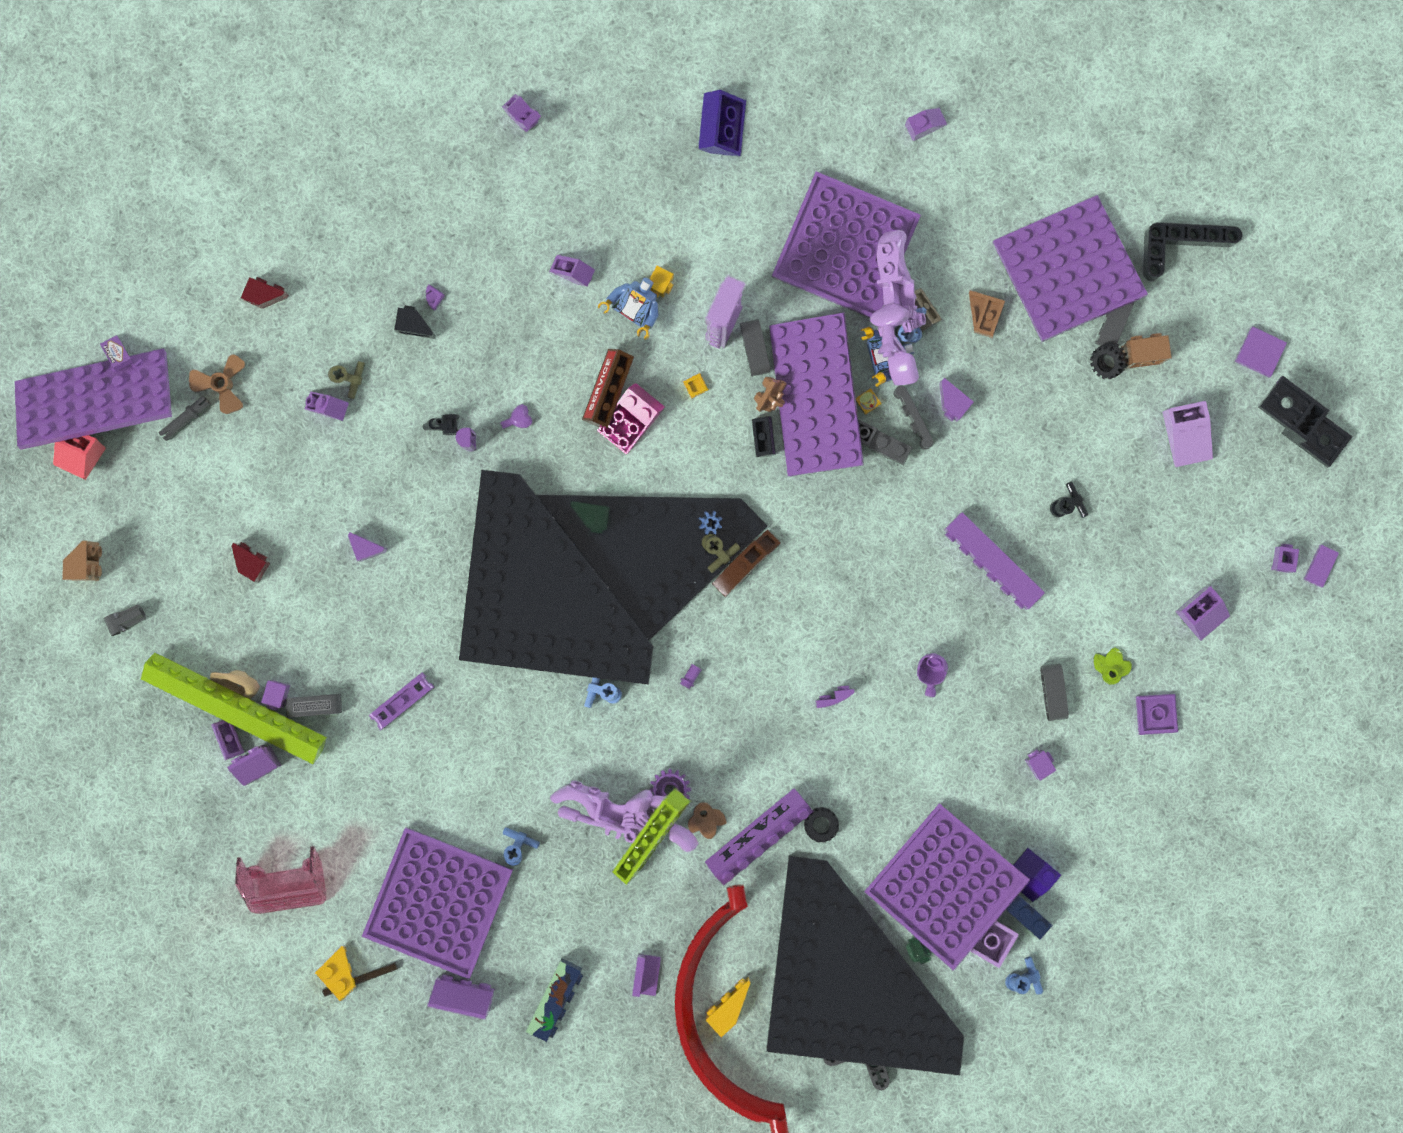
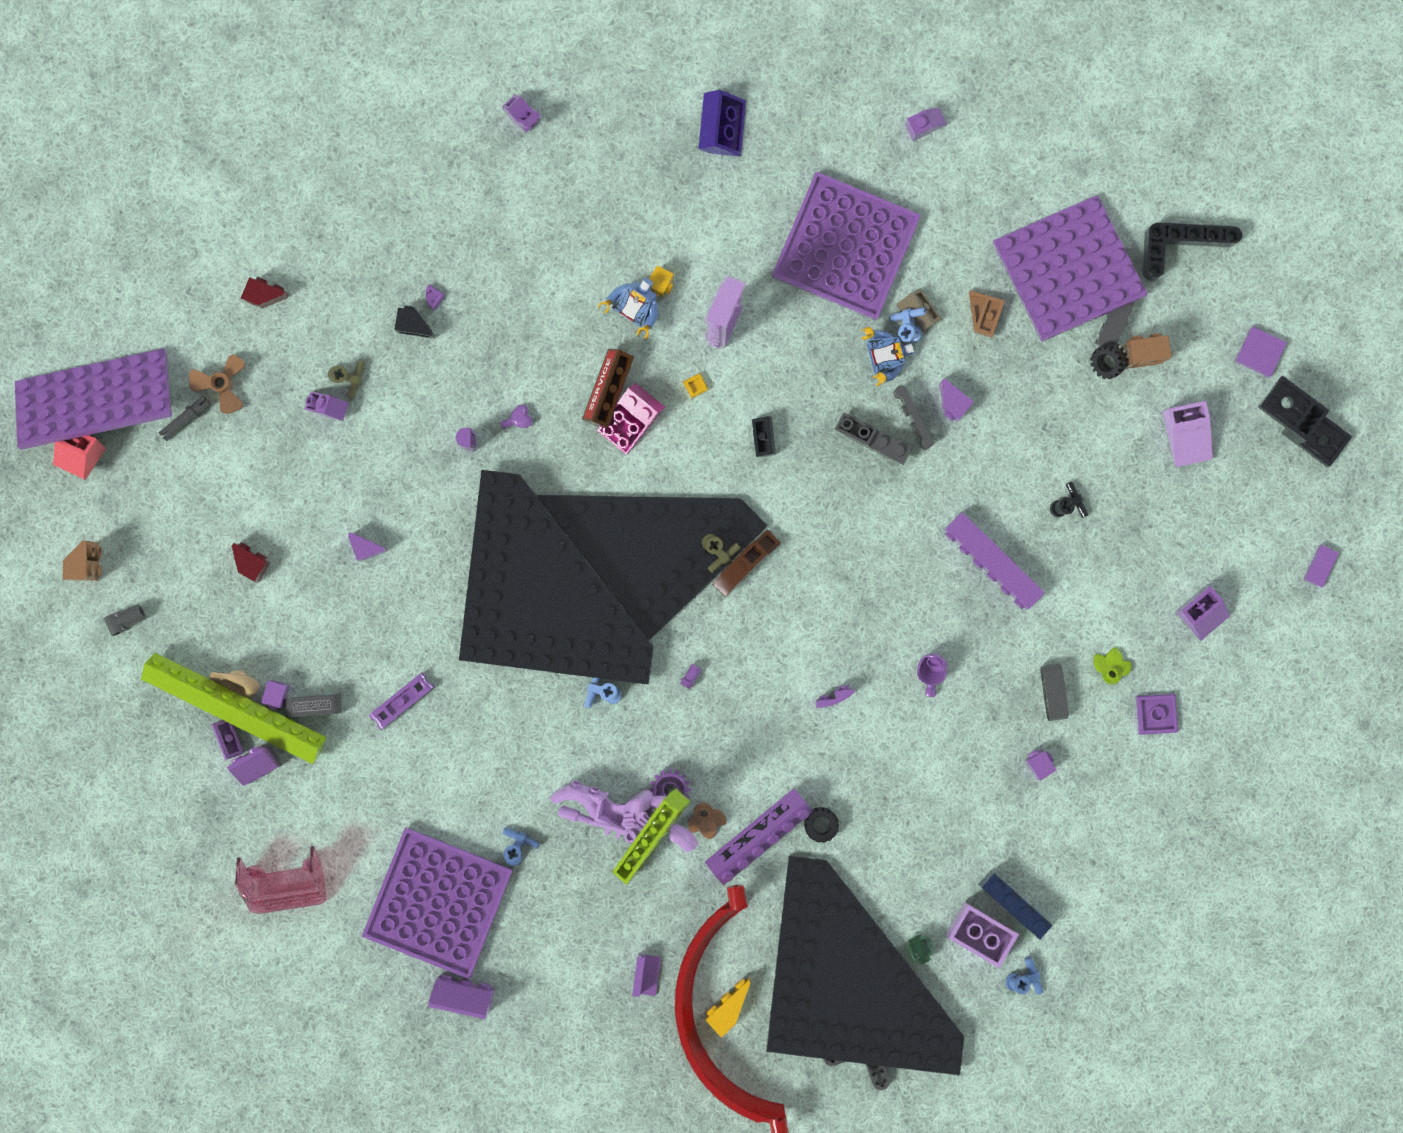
(116, 353): tile -> none
(337, 974): yellow wing -> none
(368, 976): dark brown bar -> none
(446, 424): black piece -> none
(554, 999): brick -> none
(572, 270): medium lavender slope -> none
(592, 515): clear green slope -> none
(705, 521): medium blue gear -> none
(755, 347): dark grey beam -> none
(772, 396): medium nougat hips -> none
(819, 395): medium lavender plate -> none
(868, 401): tile -> none
(898, 307): lavender piece -> none
(947, 886): medium lavender plate -> none
(1039, 873): dark purple slope -> none
(1290, 563): medium lavender brick -> none

